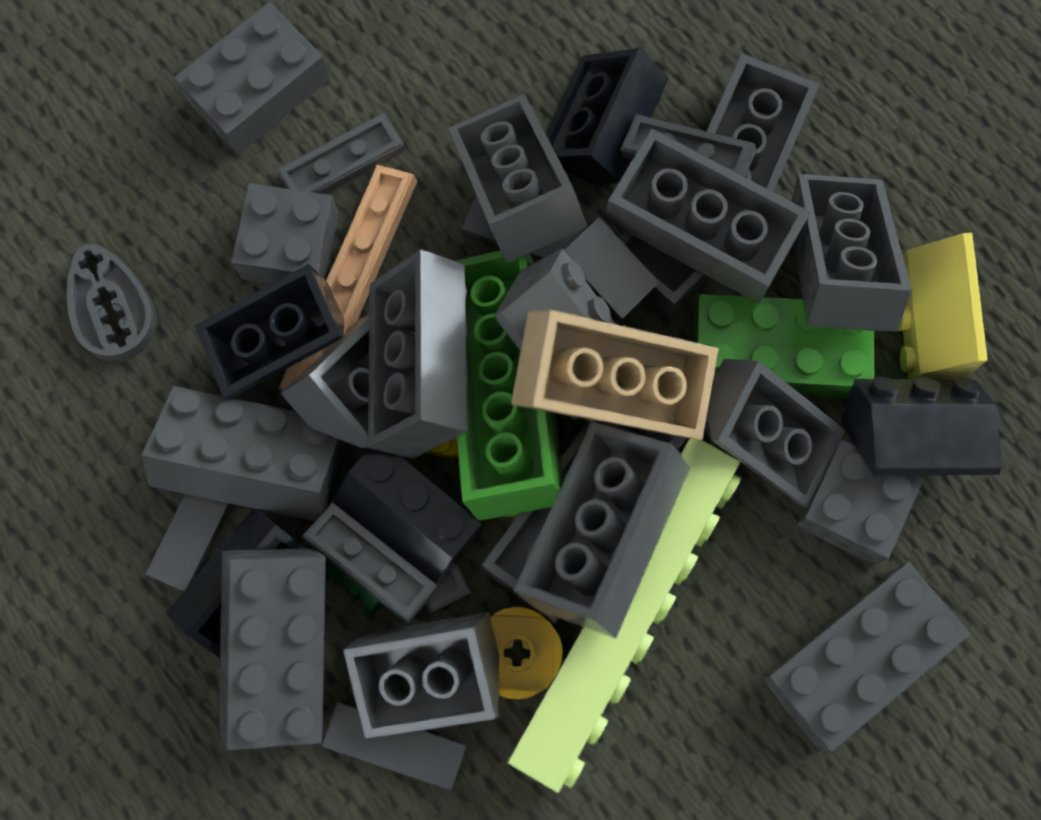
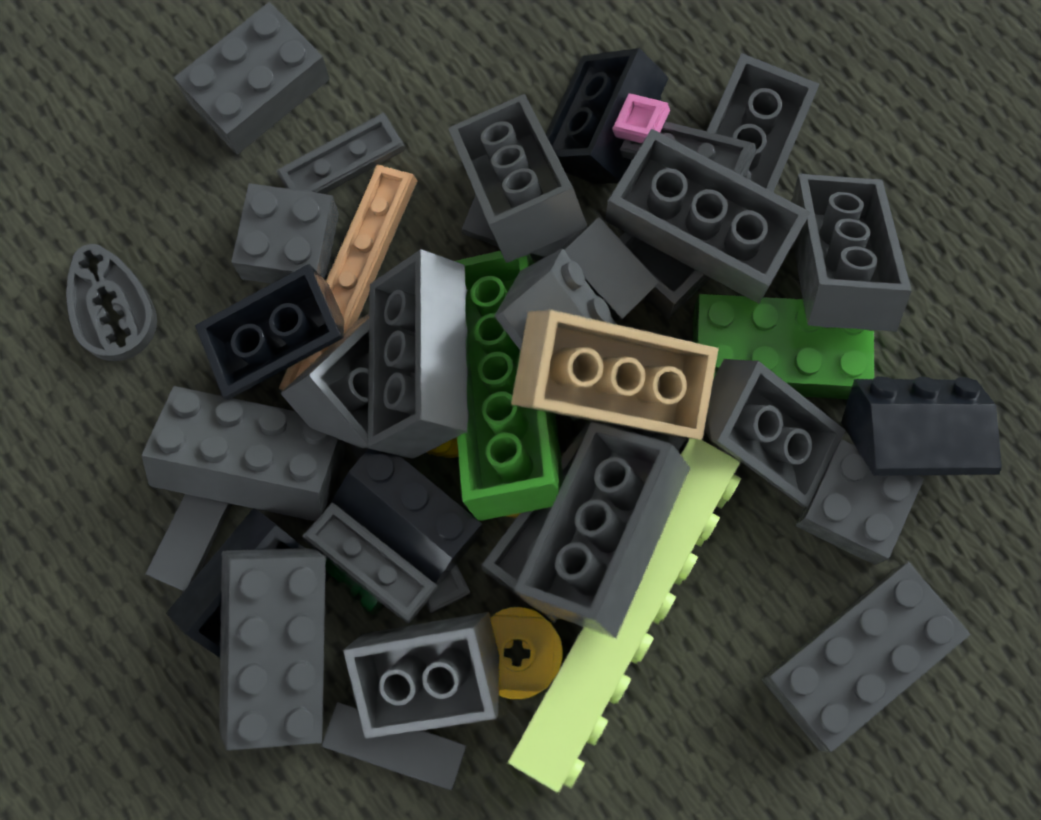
(639, 117): none -> bright pink tile
(943, 311): light yellow slope -> none

